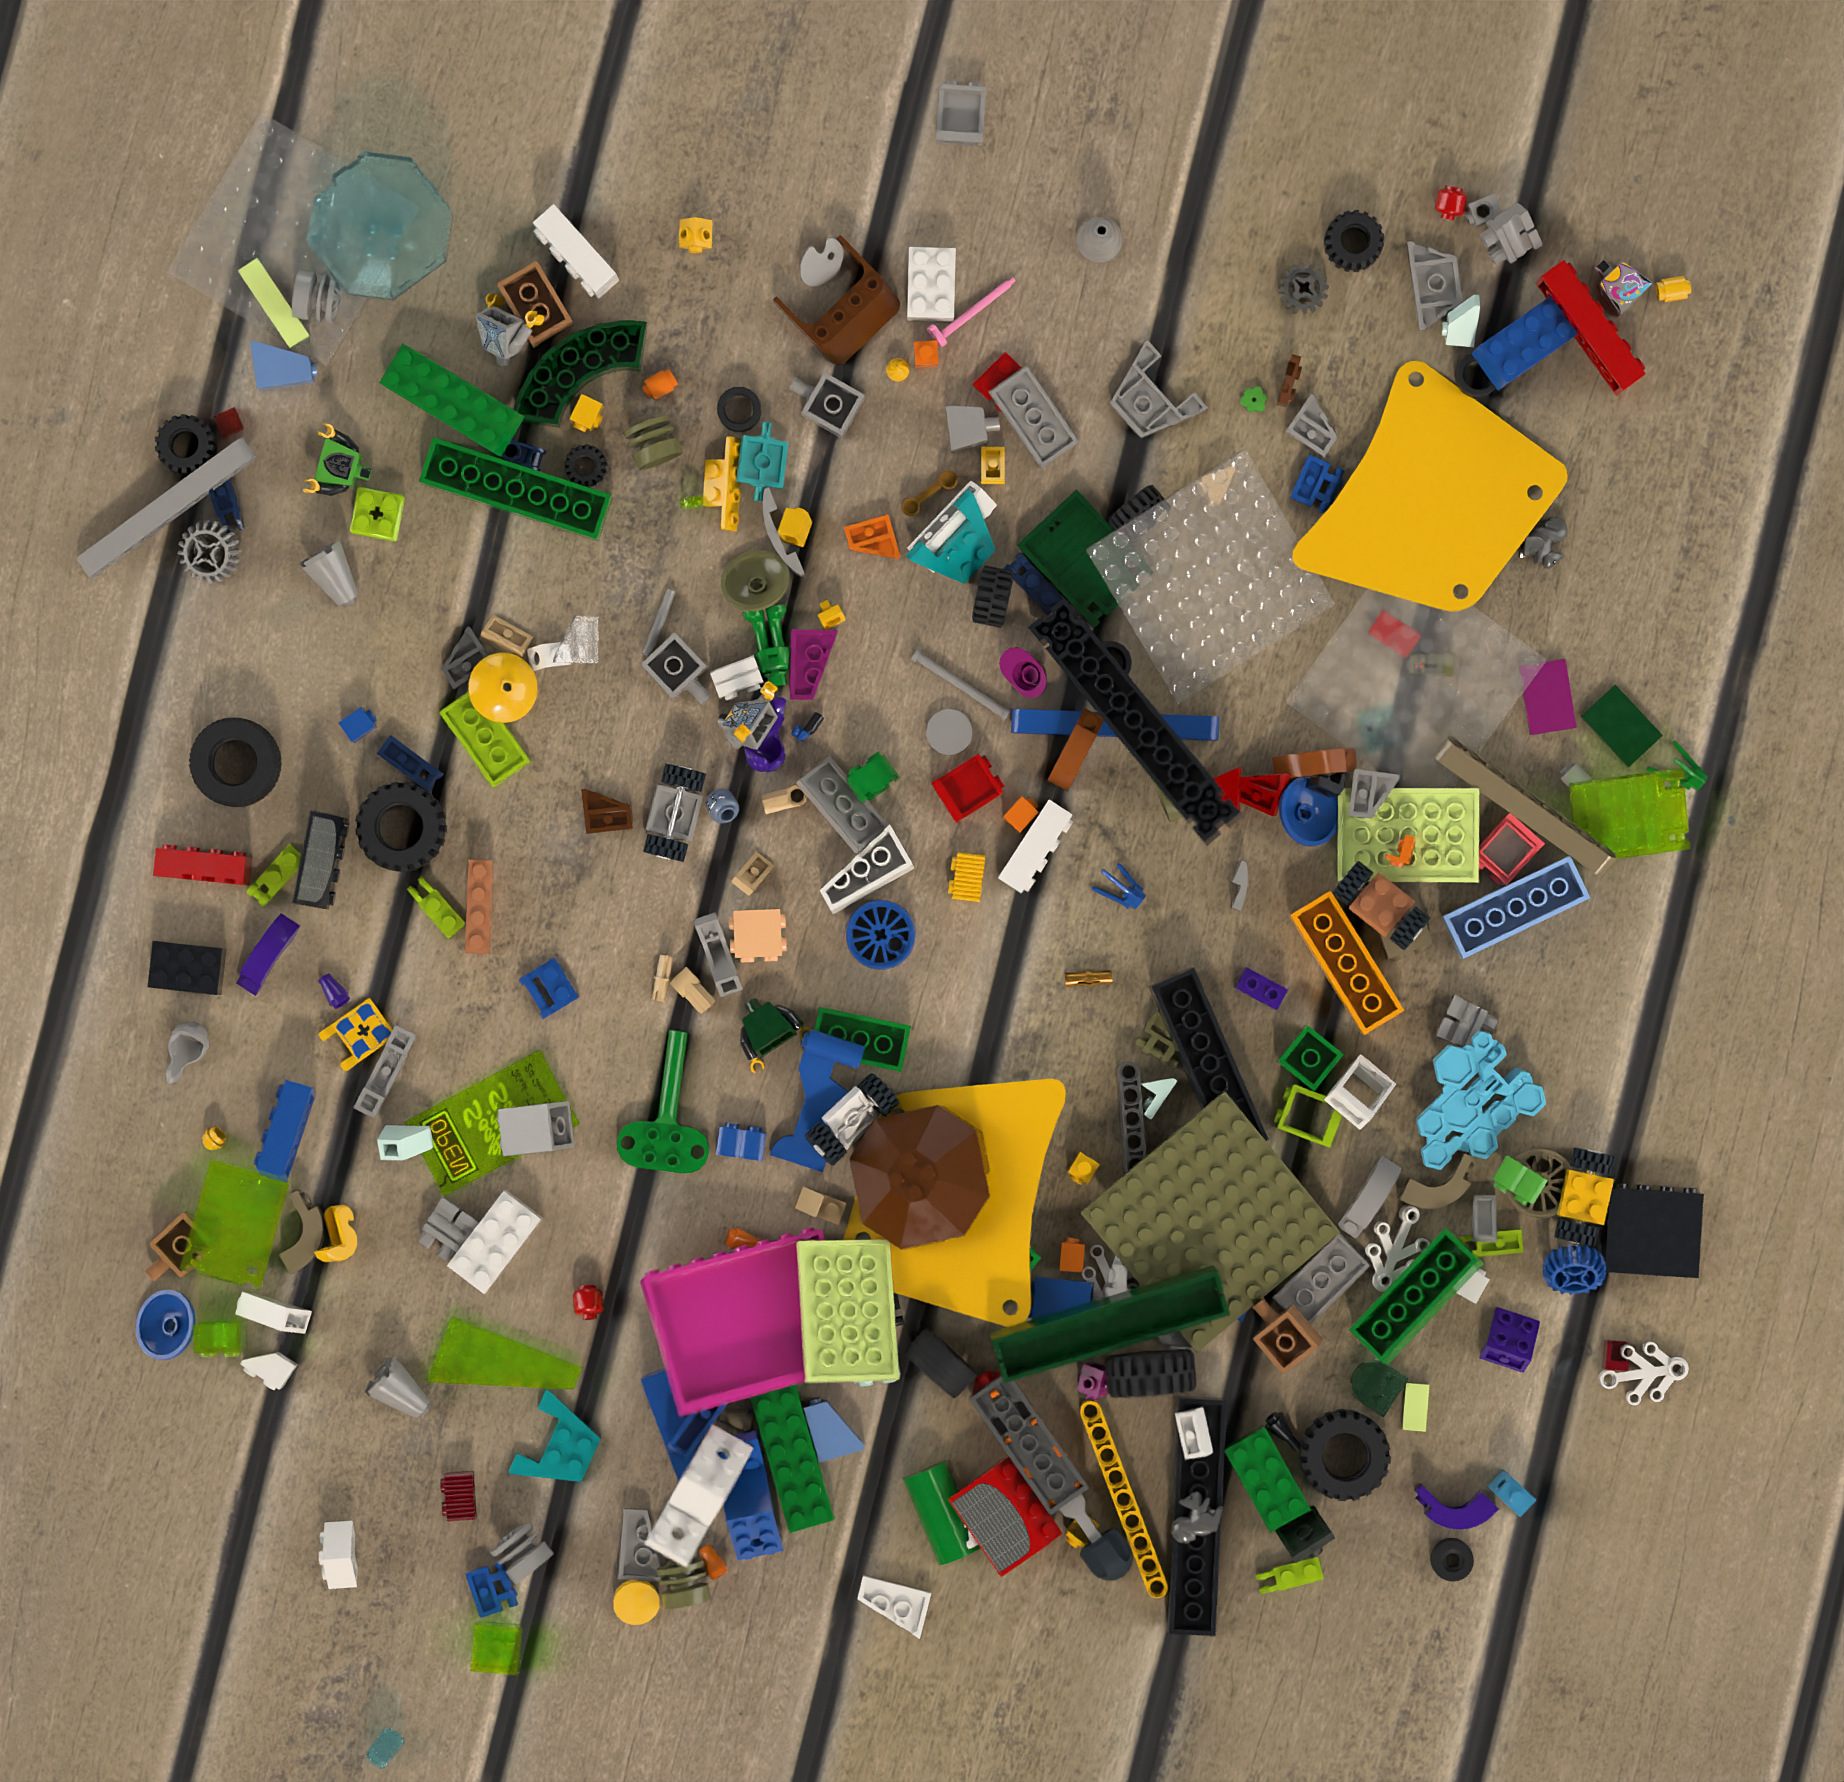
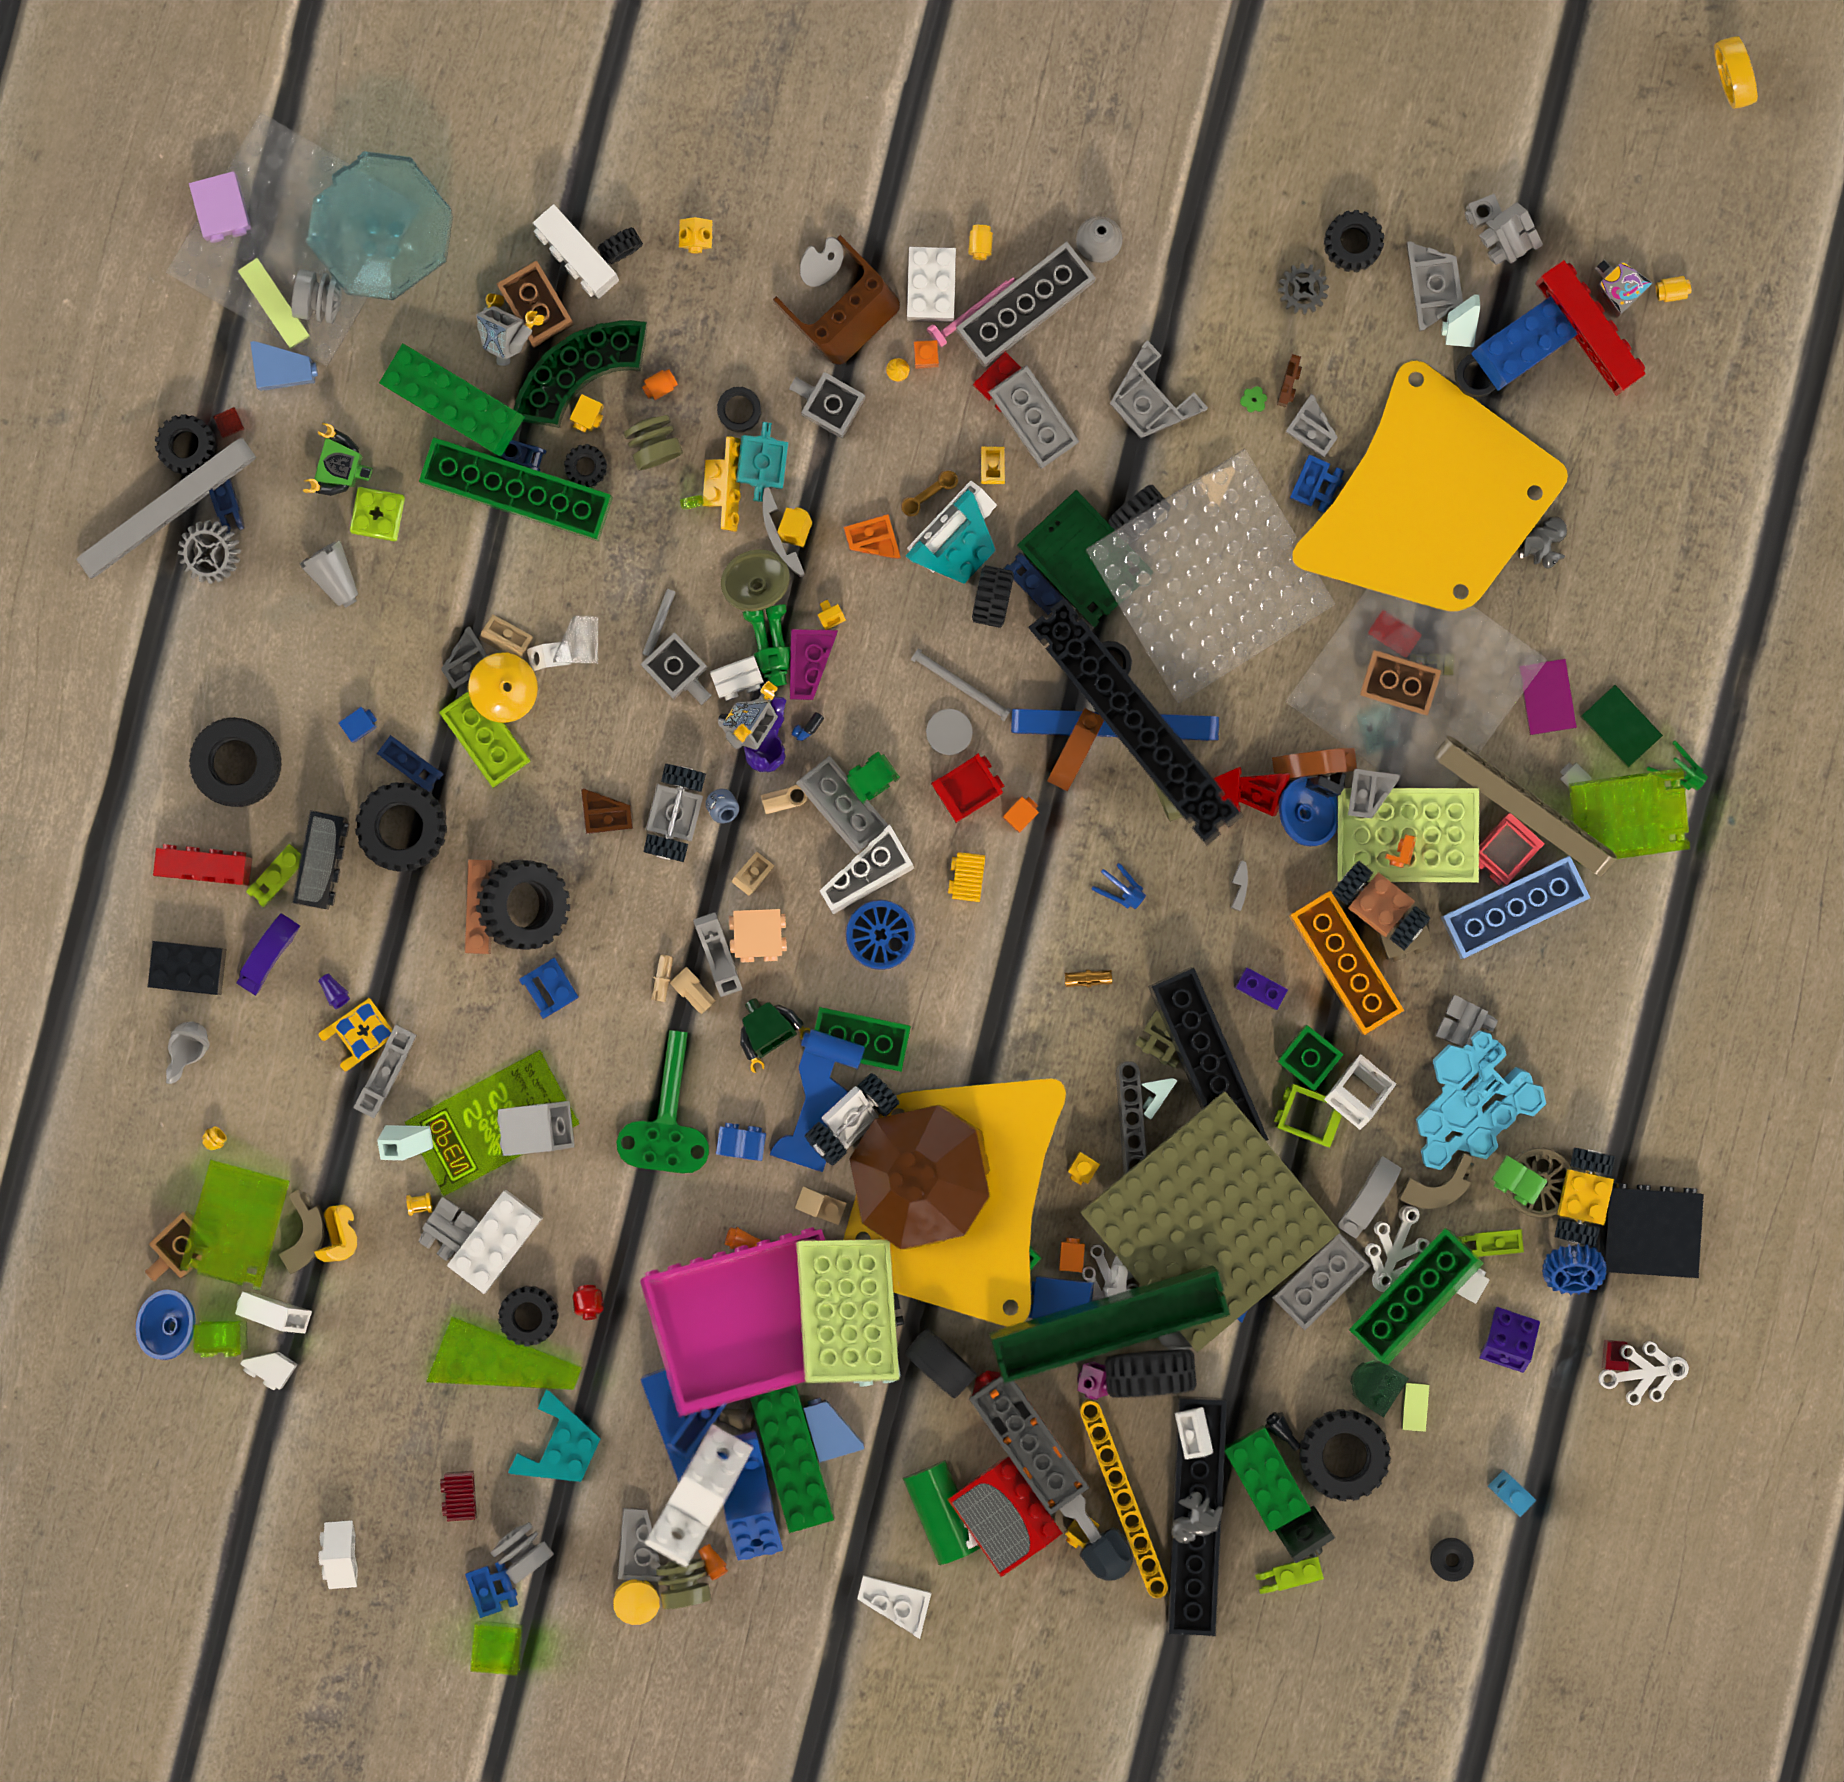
(220, 207): none -> lavender brick
(285, 1131): blue brick -> none
(384, 1748): clear light blue gear -> none
(398, 1389): light grey cone -> none
(419, 1204): none -> yellow bush
(438, 909): lime hinge -> none
(513, 1330): none -> black tyre
(551, 904): none -> black tyre
(620, 245): none -> black tyre
(961, 114): light grey panel -> none
(968, 426): light grey torso -> none
(980, 242): none -> yellow brick
(1023, 672): magenta piece -> none
(1025, 304): none -> light grey brick
(1035, 846): white brick -> none
(1286, 1336): medium nougat brick -> none
(1400, 682): none -> medium nougat brick
(1450, 202): red head -> none
(1466, 1516): dark purple arch -> none
(1484, 1218): light grey tile -> none
(1735, 72): none -> yellow piece

